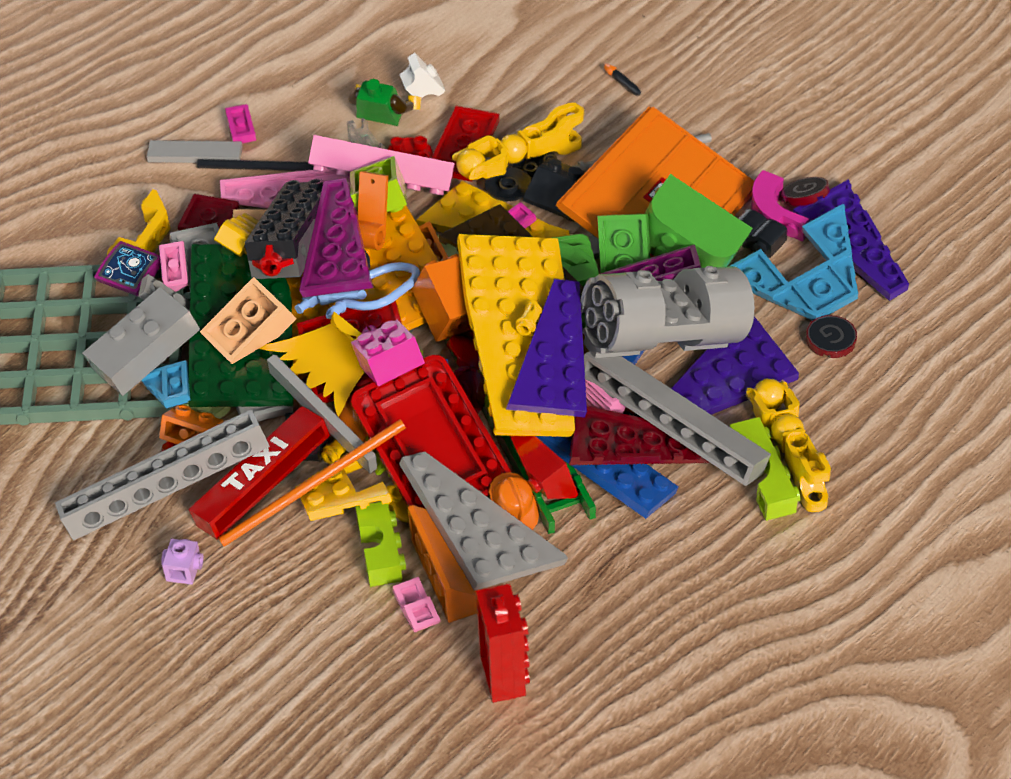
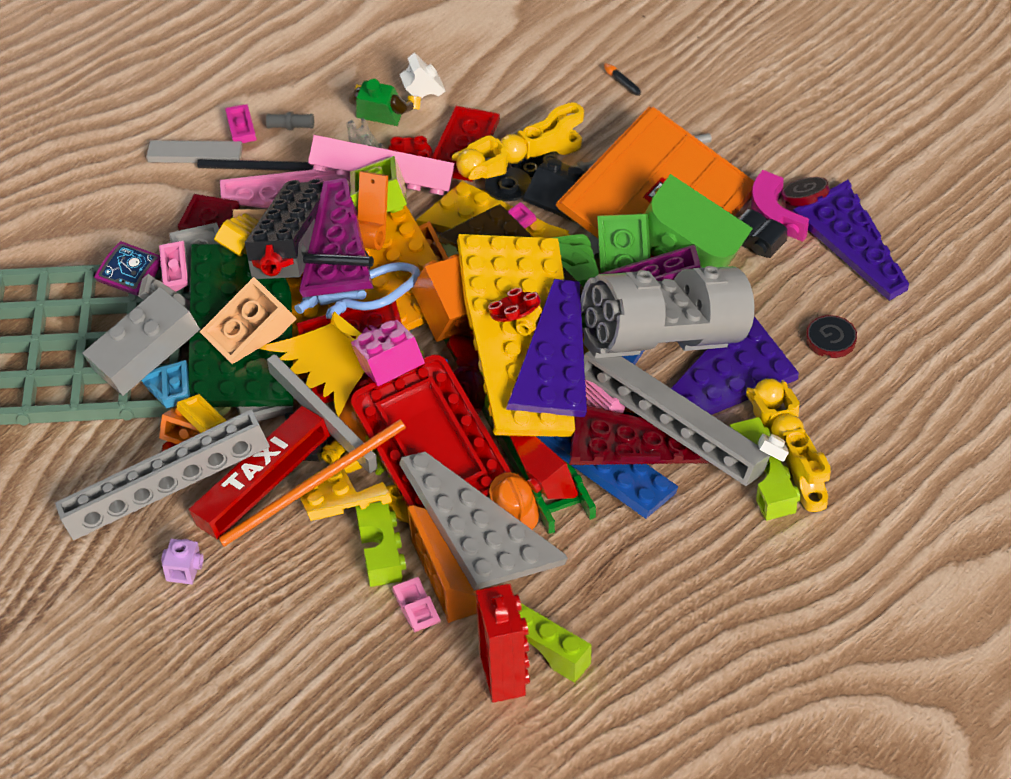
(157, 224): yellow slope -> none
(199, 413): none -> yellow tile
(290, 121): none -> dark grey pin
(338, 259): none -> black bar
(514, 306): none -> red dish
(561, 648): none -> lime arch
(773, 446): none -> white plate
(819, 289): dark azure wing -> none

